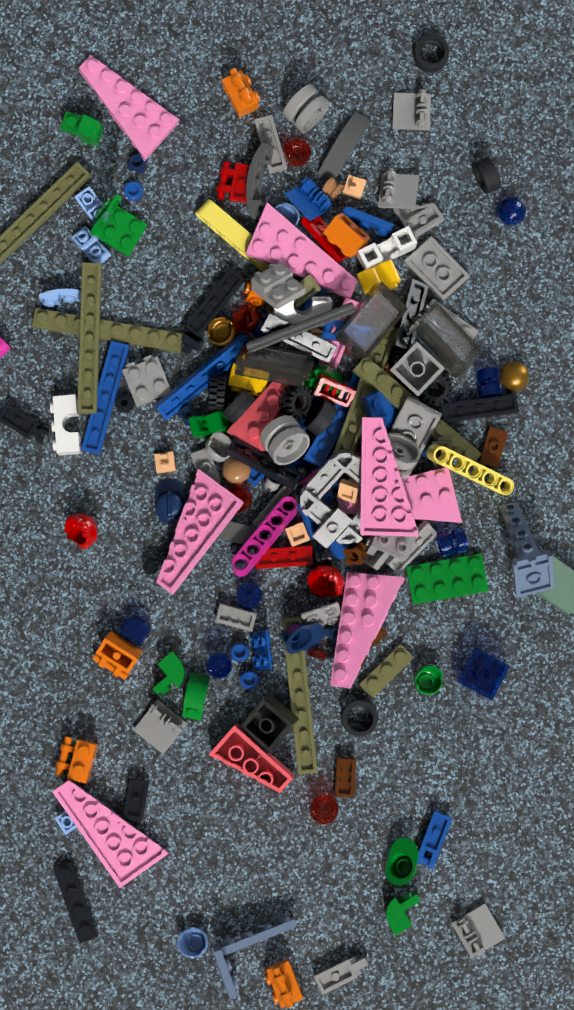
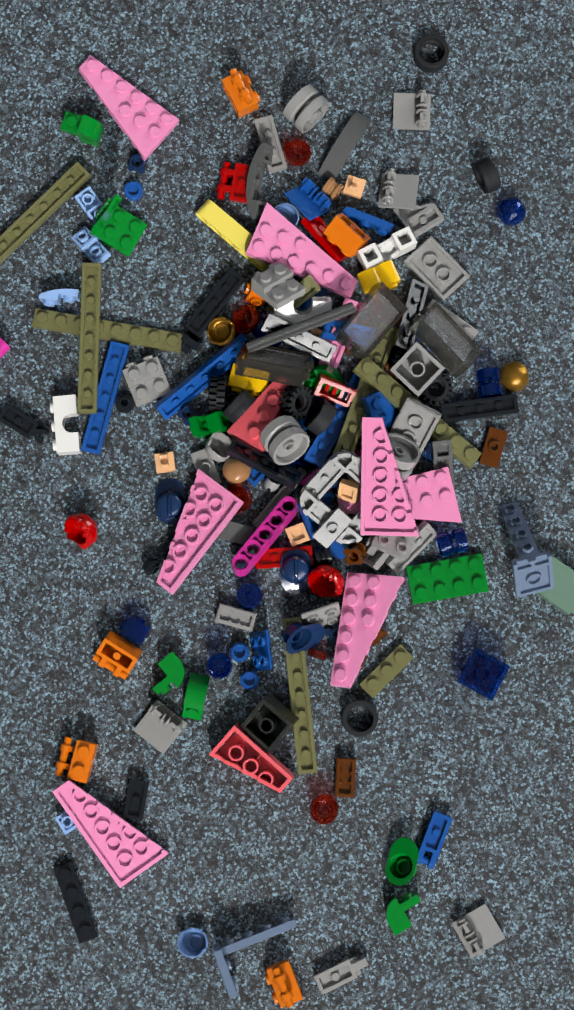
(294, 571): none -> dark blue piece
(428, 680): green hair -> none
(478, 473): light yellow beam -> none

